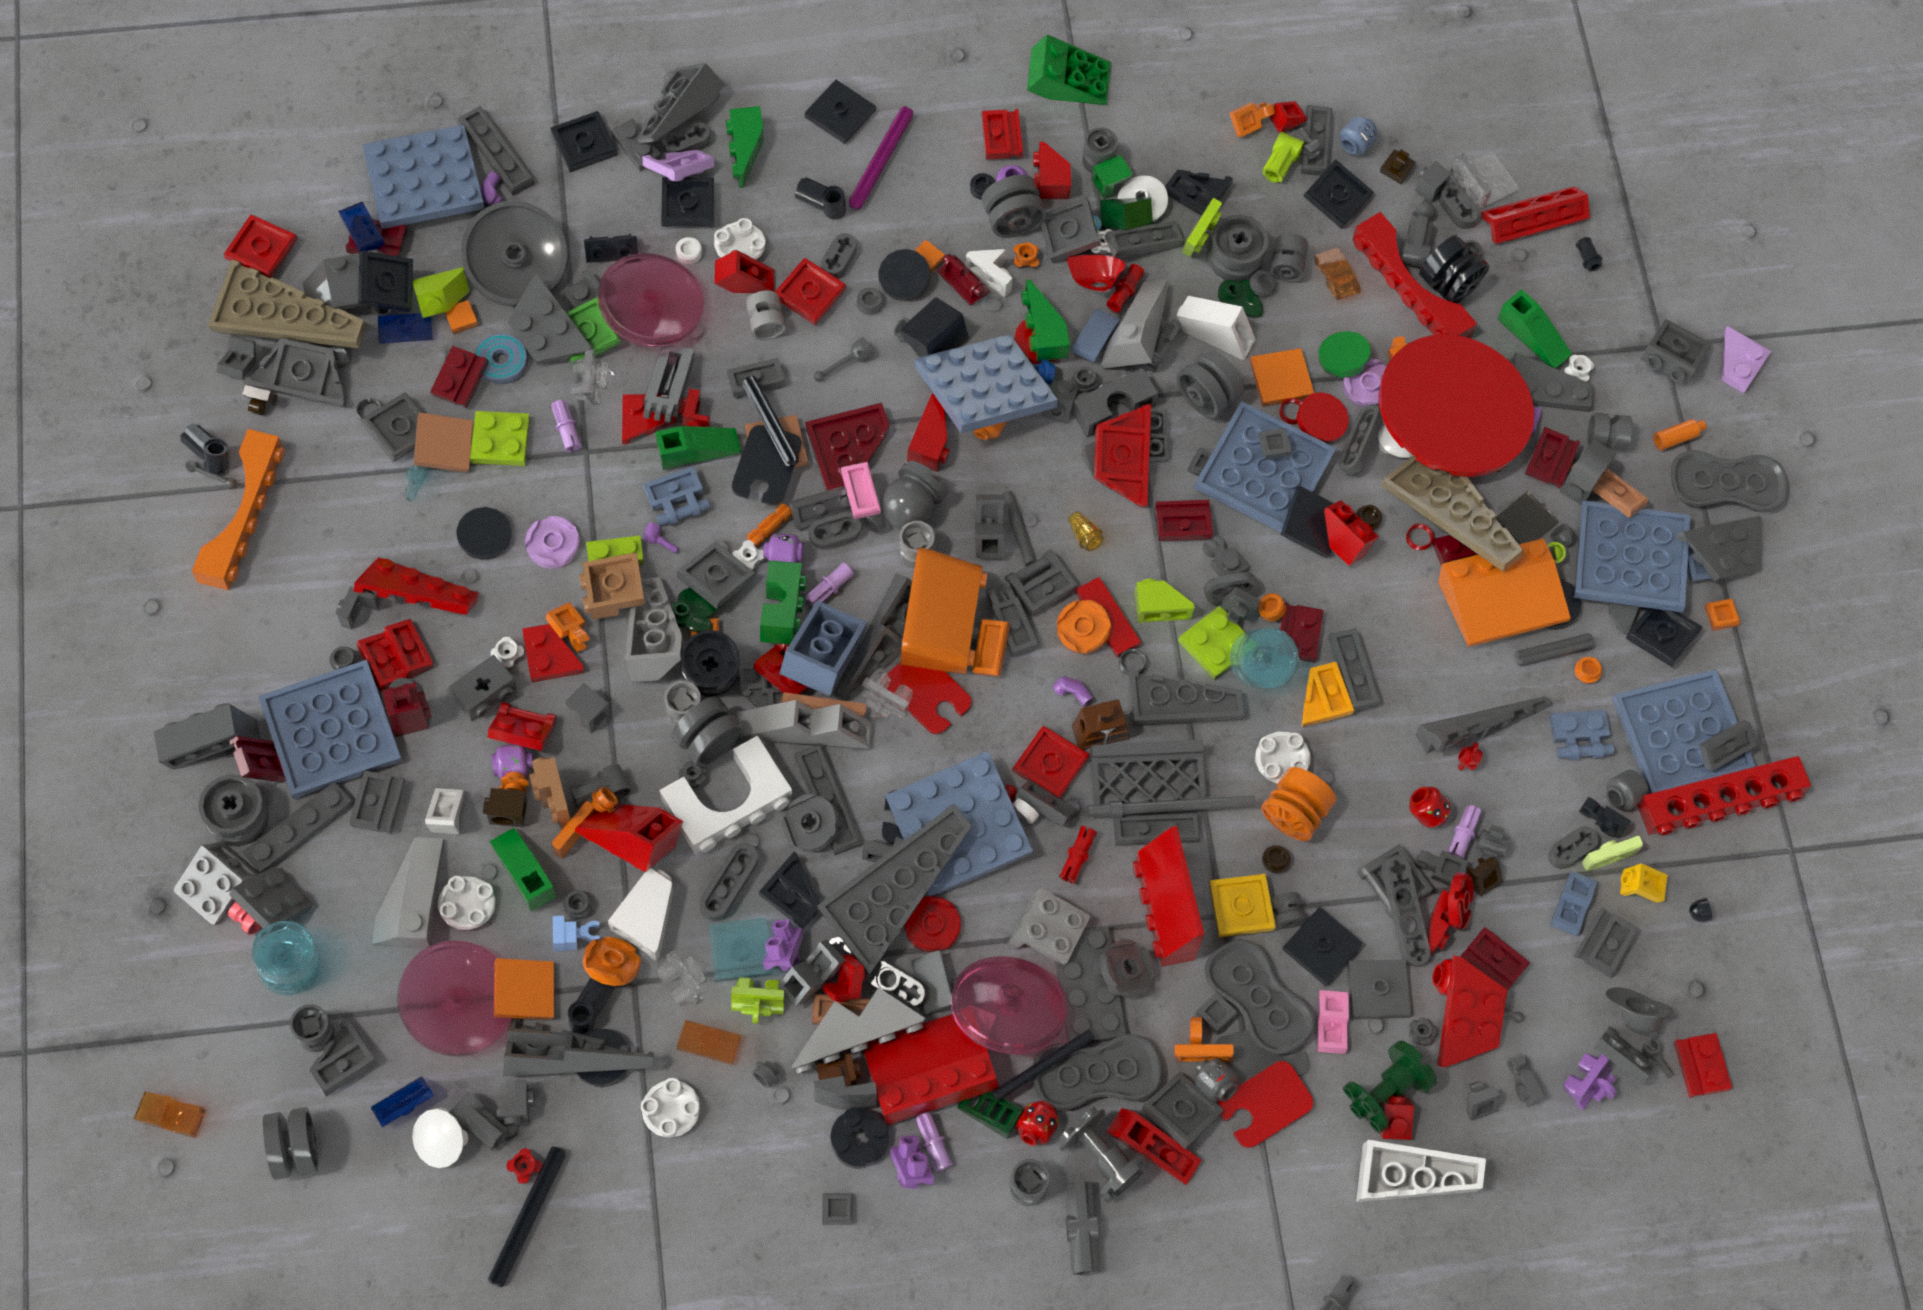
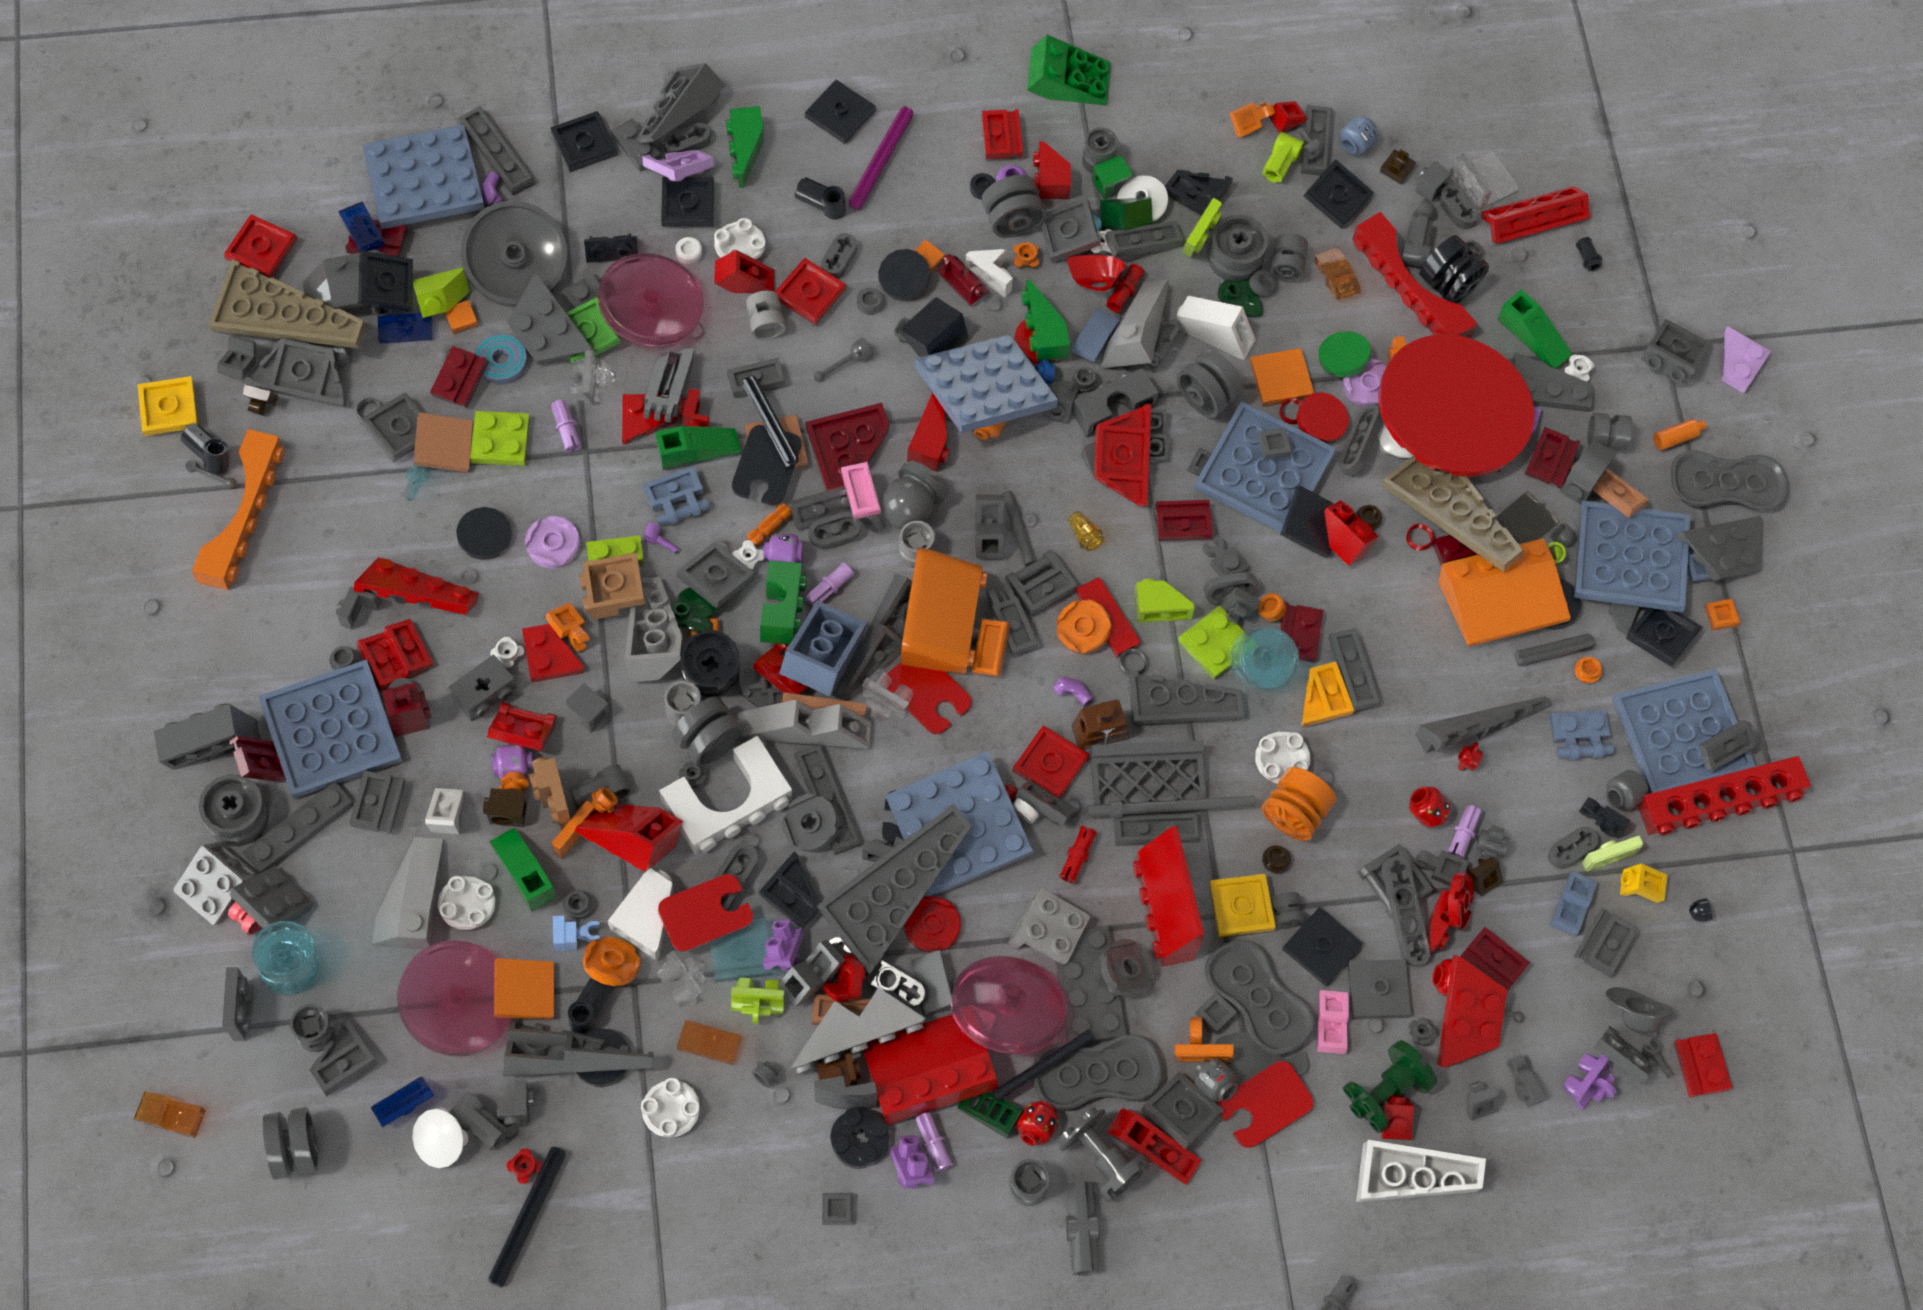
(167, 405): none -> yellow plate
(236, 999): none -> dark grey plate
(697, 914): none -> red piece

